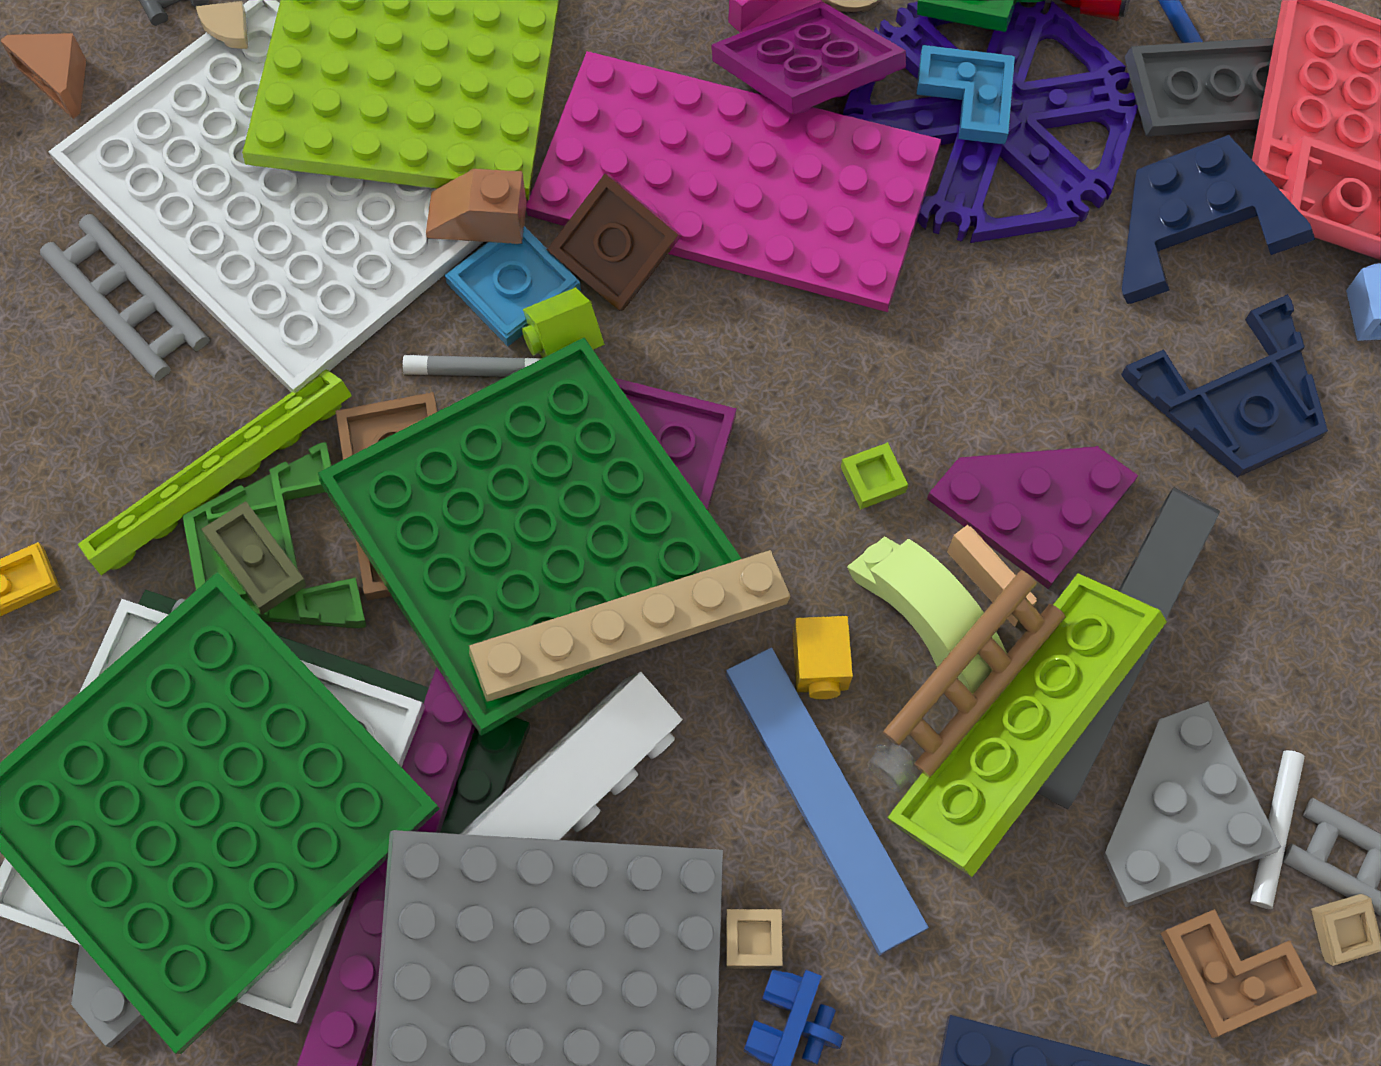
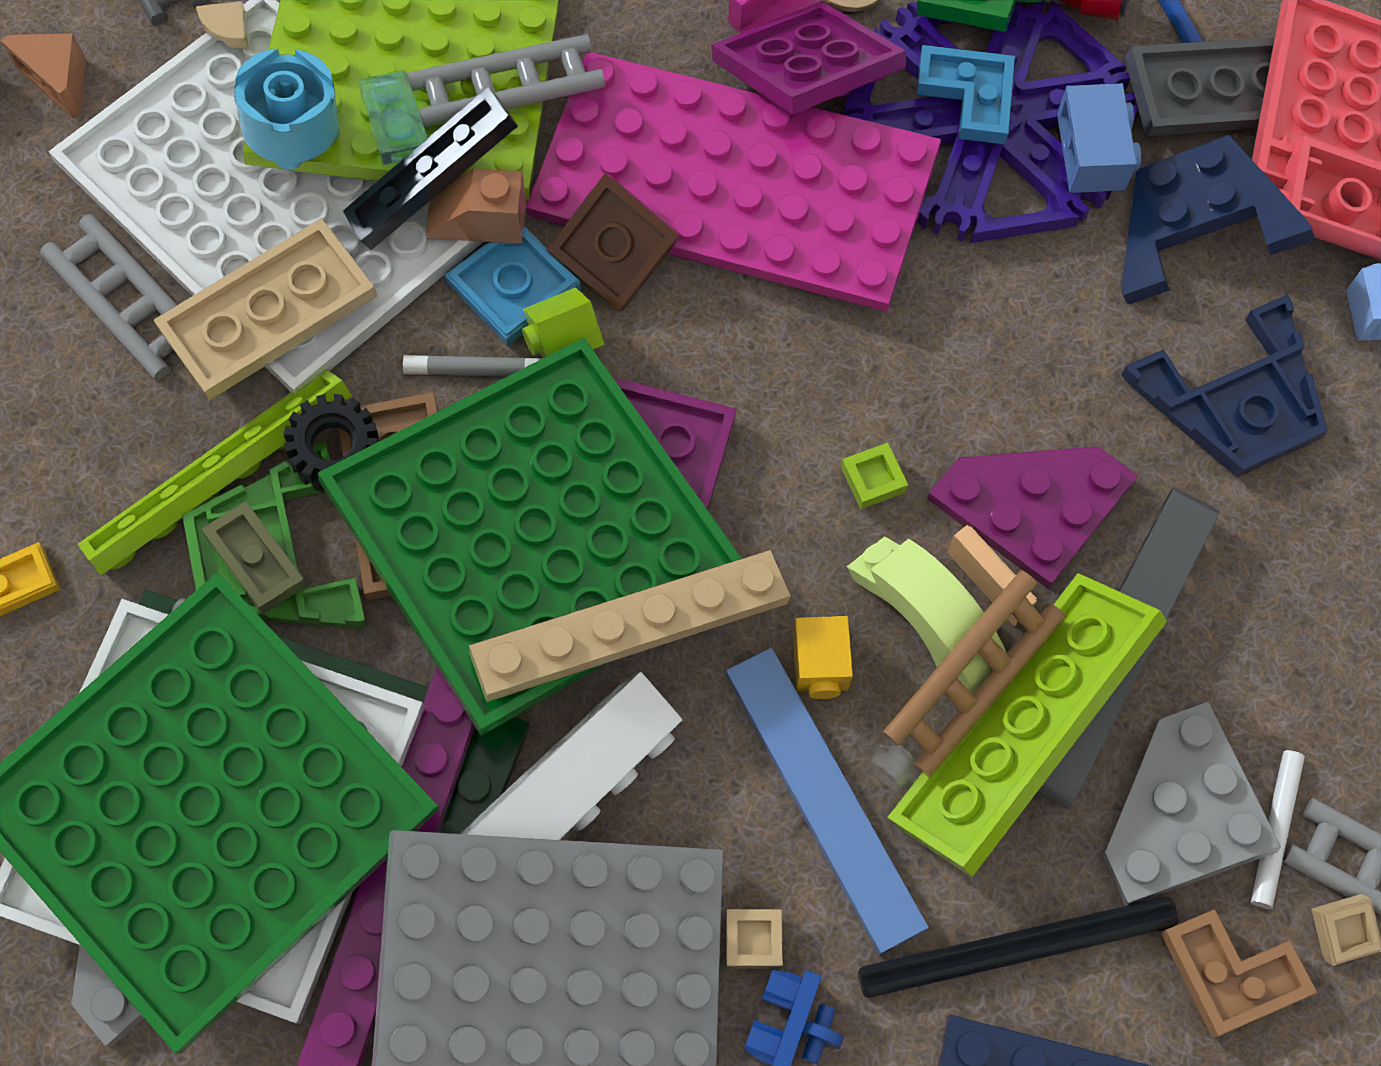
(265, 308): none -> tan plate
(286, 106): none -> medium azure brick
(318, 418): none -> black tyre
(392, 115): none -> clear light blue plate
(429, 168): none -> black plate
(521, 59): none -> light grey bar
(1017, 947): none -> black axle
(1097, 138): none -> medium blue brick

